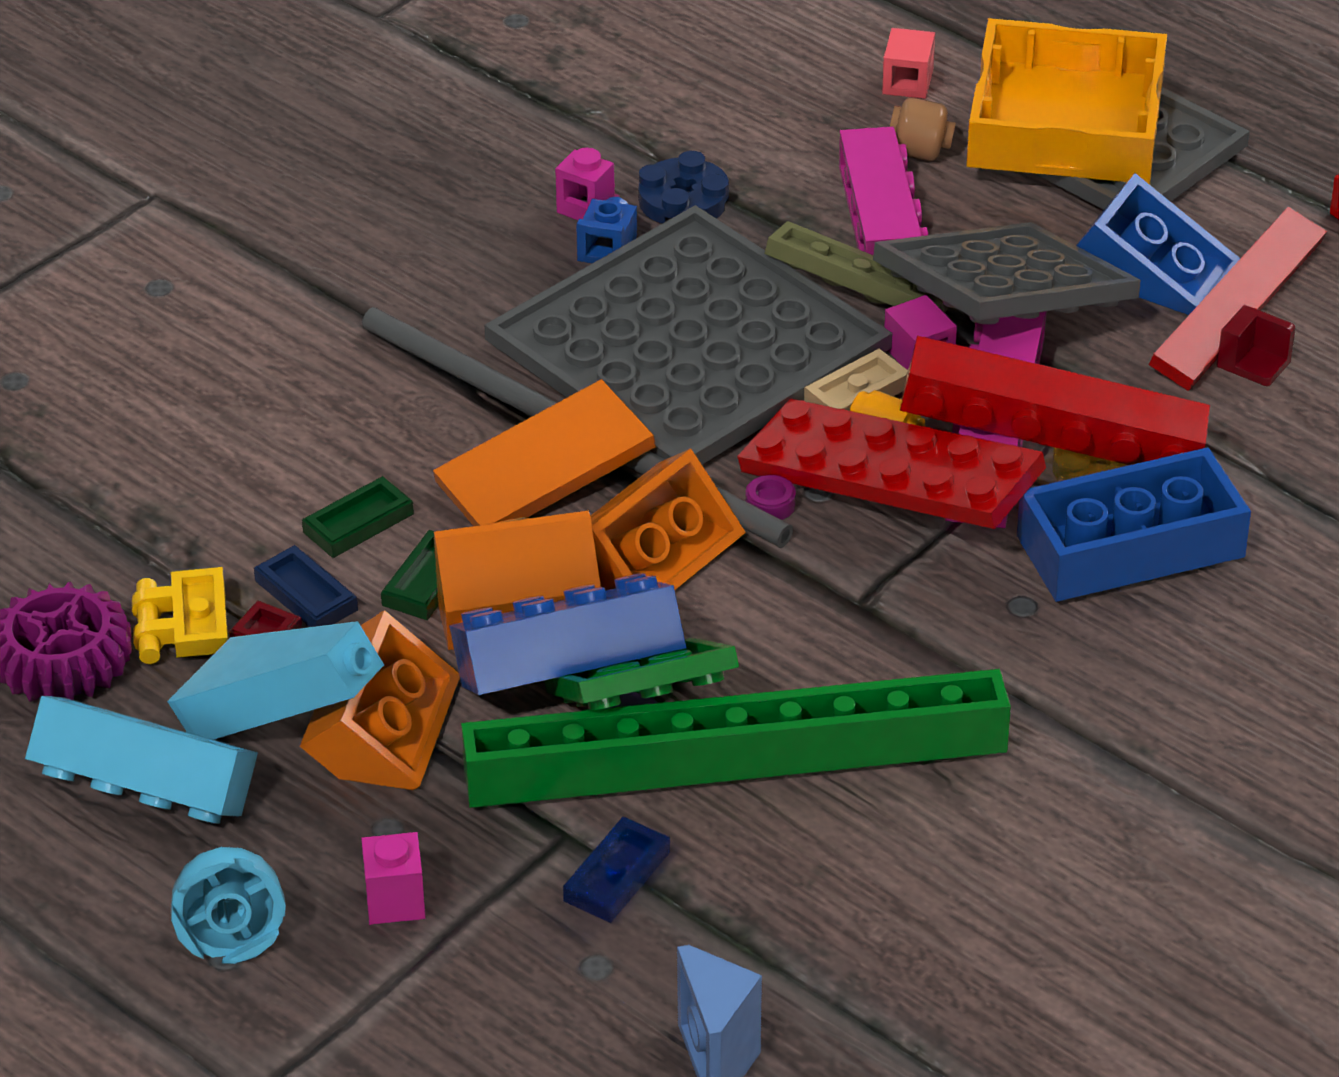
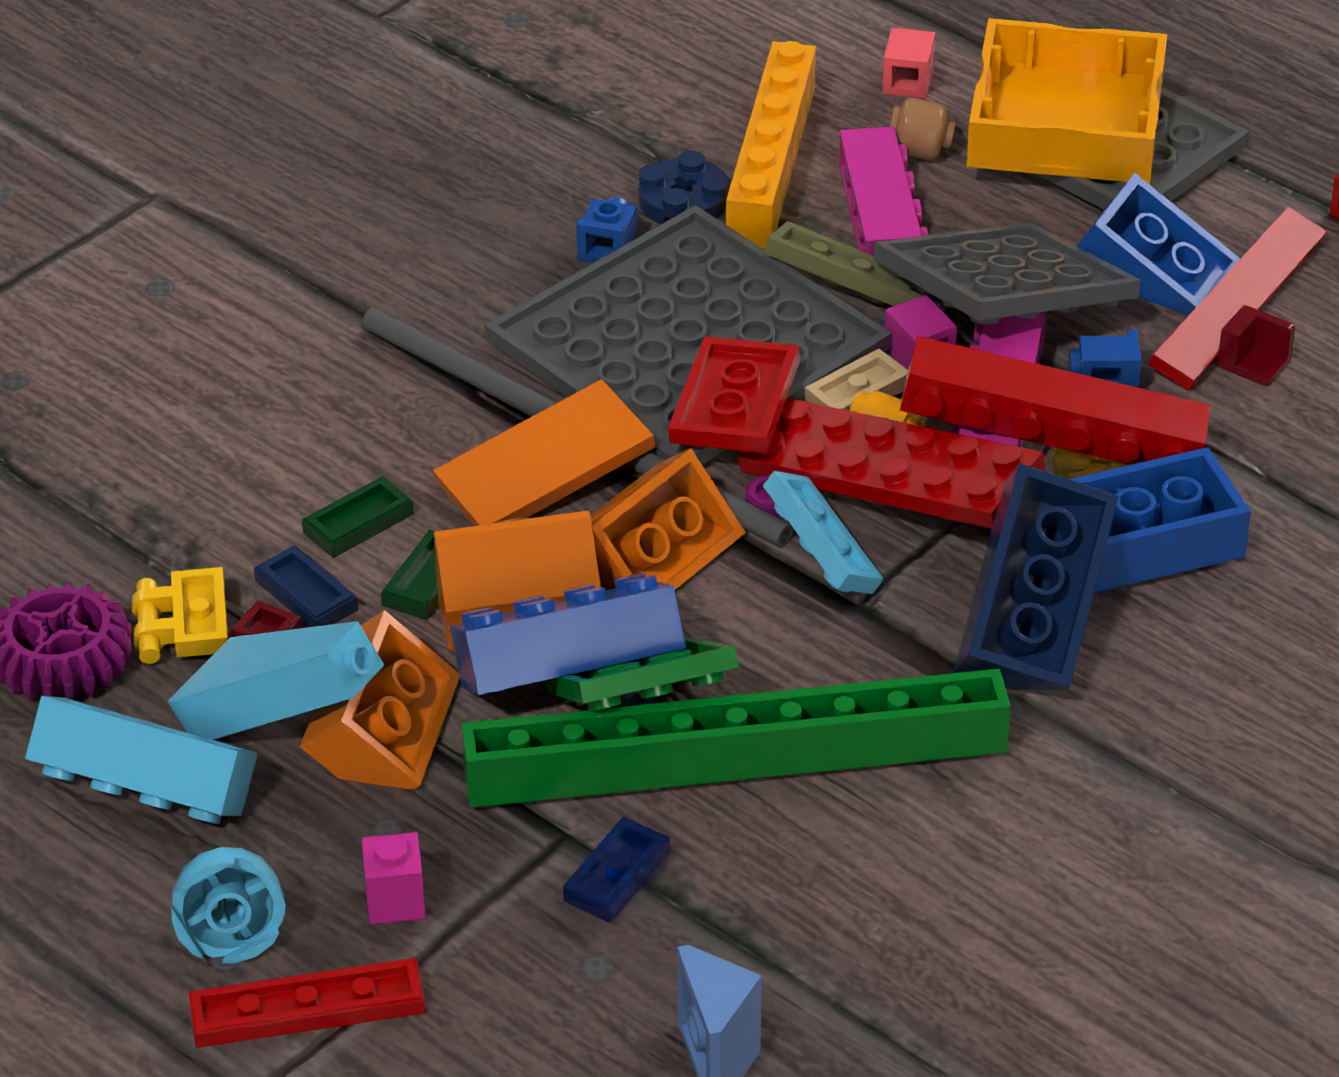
(306, 1002): none -> red tile
(583, 175): dark pink brick -> none
(734, 394): none -> red plate
(771, 141): none -> light orange brick
(822, 533): none -> medium azure plate
(1037, 580): none -> dark blue slope
(1108, 358): none -> blue brick

